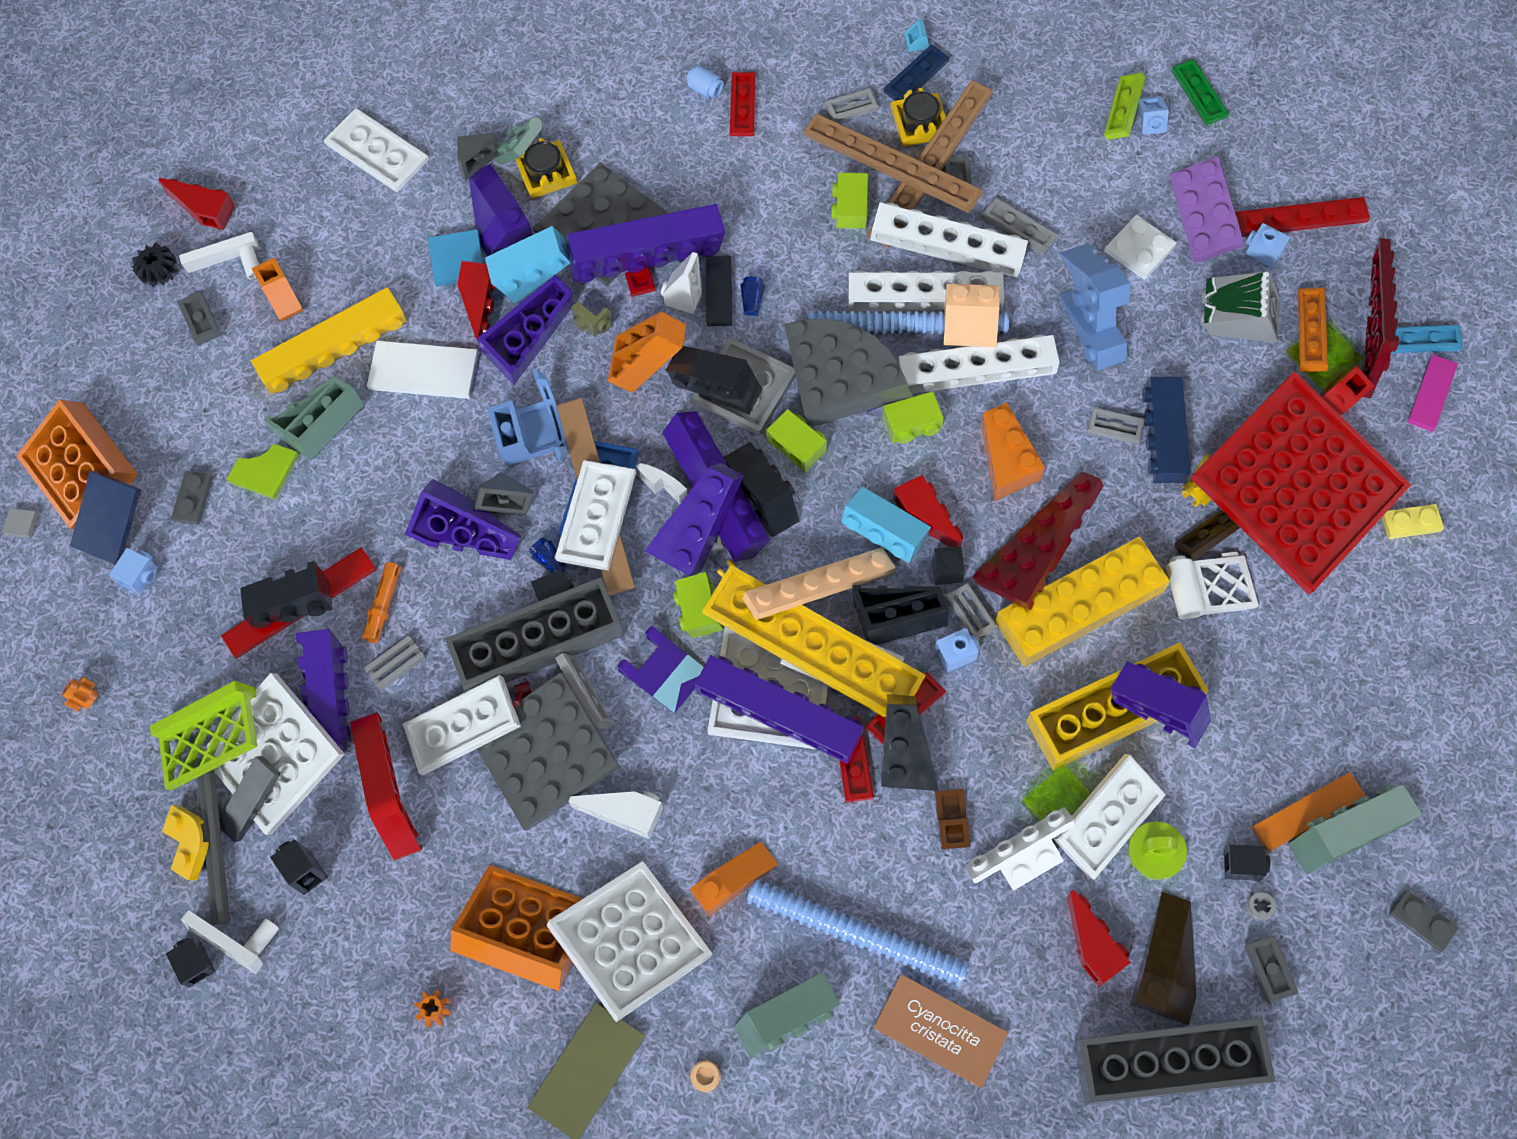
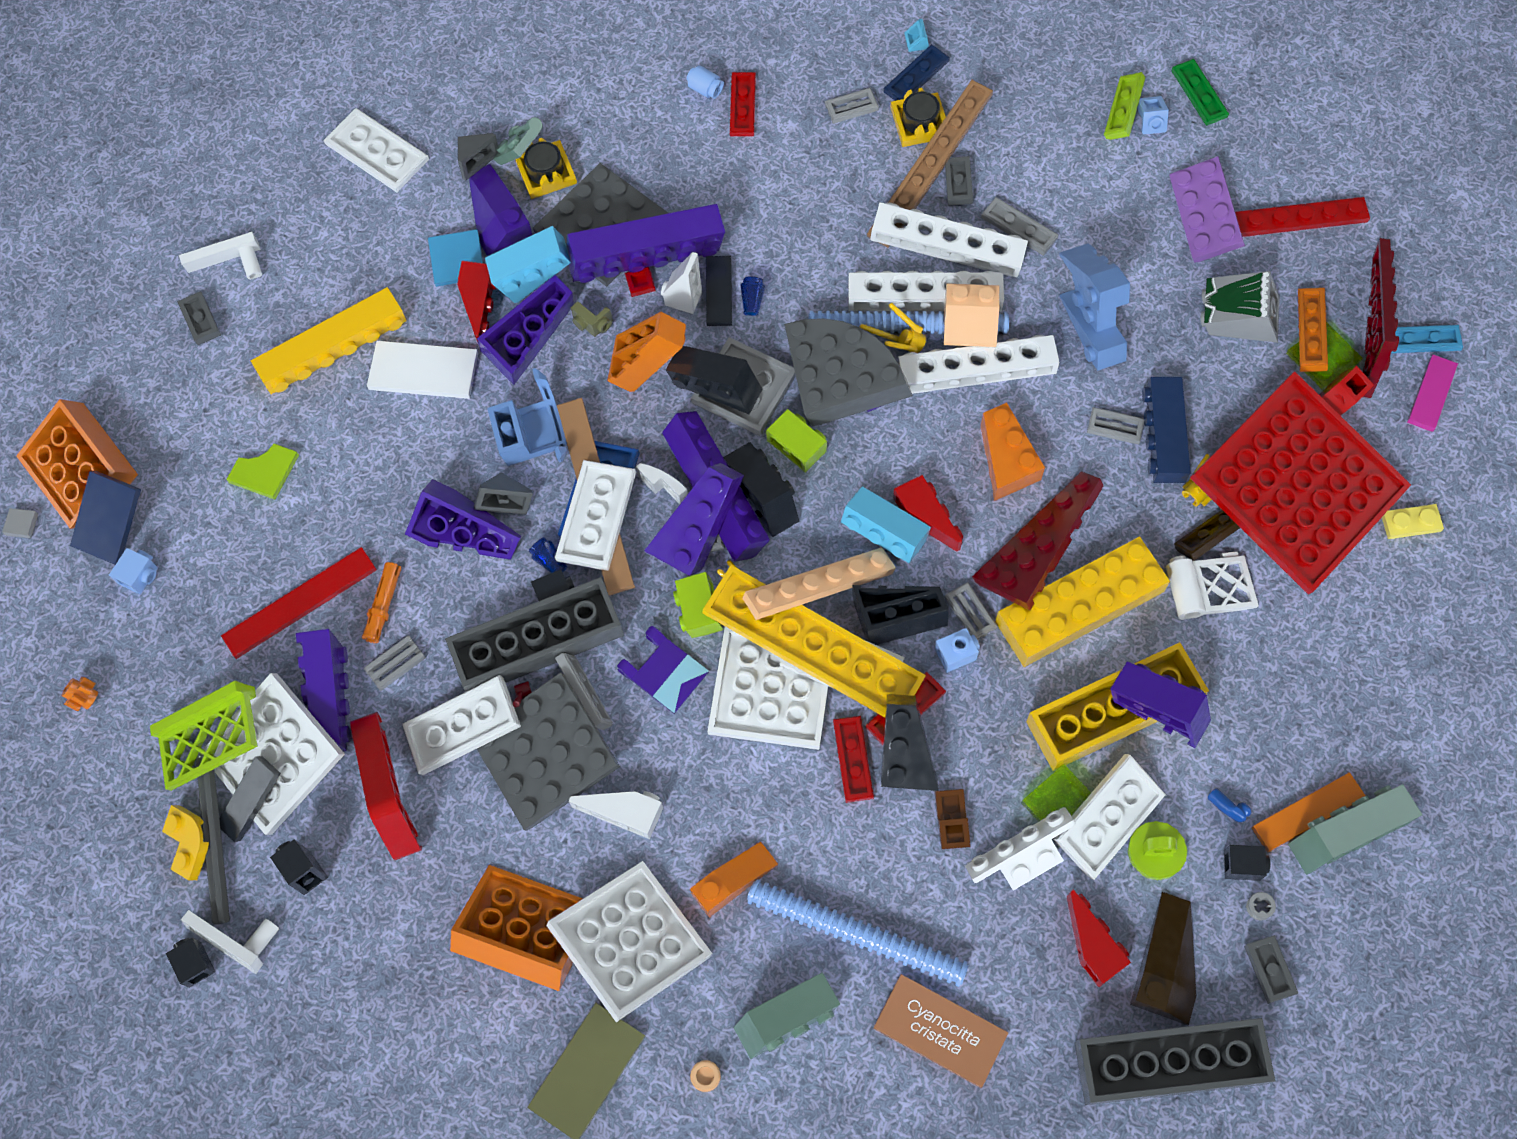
(154, 264): black gear -> none
(192, 497): dark grey plate -> none
(205, 205): red slope -> none
(277, 289): orange slope -> none
(287, 597): black wedge -> none
(317, 417): sand green wedge -> none
(434, 1016): orange gear -> none
(779, 709): dark purple brick -> none
(851, 200): lime brick -> none
(893, 163): medium nougat tile -> none
(909, 339): none -> yellow plant
(913, 418): lime brick -> none
(948, 565): black brick -> none
(1140, 247): white plate -> none
(1226, 806): none -> blue arm
(1266, 245): light blue brick -> none
(1423, 921): dark grey plate -> none

